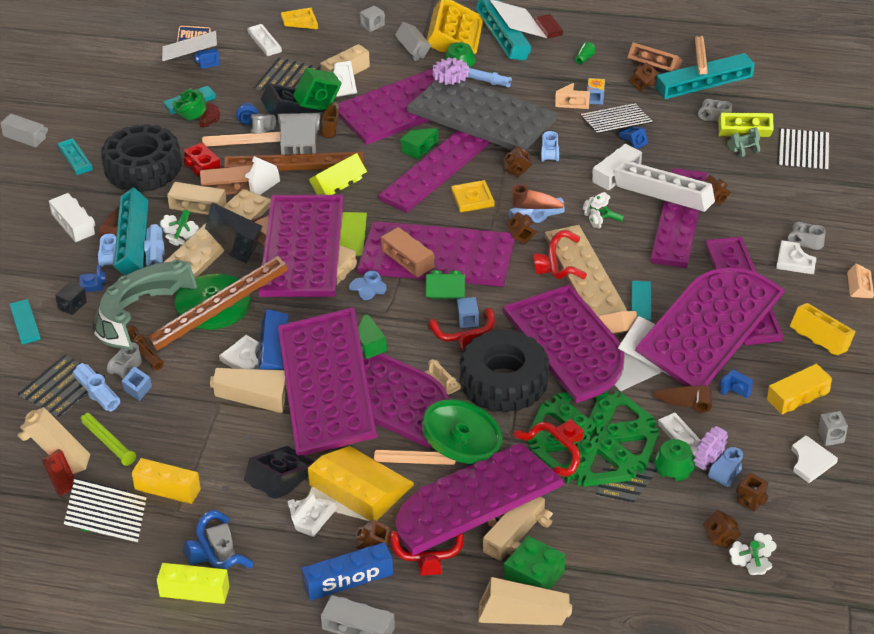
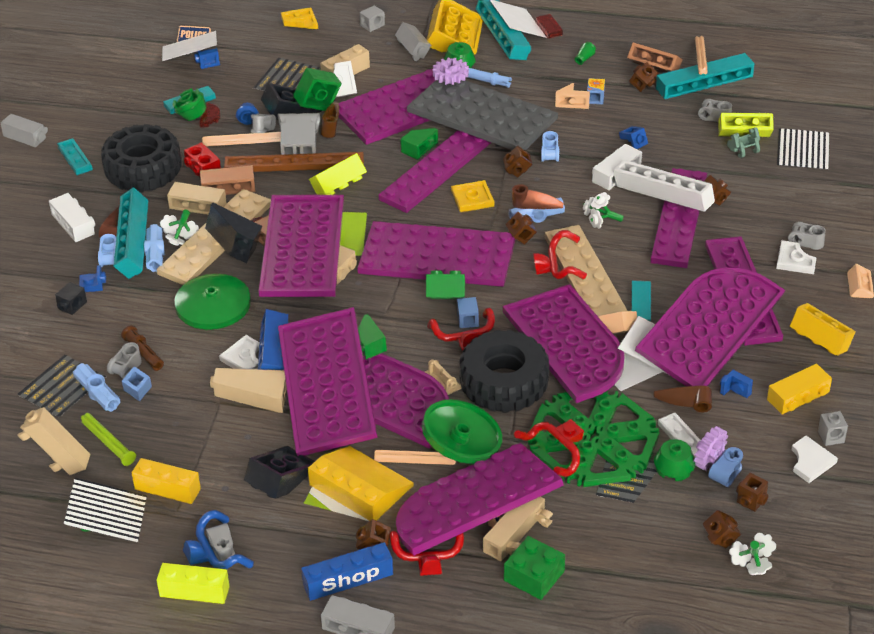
(24, 321): teal tile -> none
(59, 472): clear red tile -> none
(156, 279): sand green windscreen -> none
(217, 303): dark orange plate -> none
(262, 176): white slope -> none
(264, 40): white tile -> none
(311, 513): white slope -> none
(368, 285): medium blue plate -> none
(407, 252): nougat brick -> none
(522, 604): tan slope -> none
(616, 118): sticker -> none

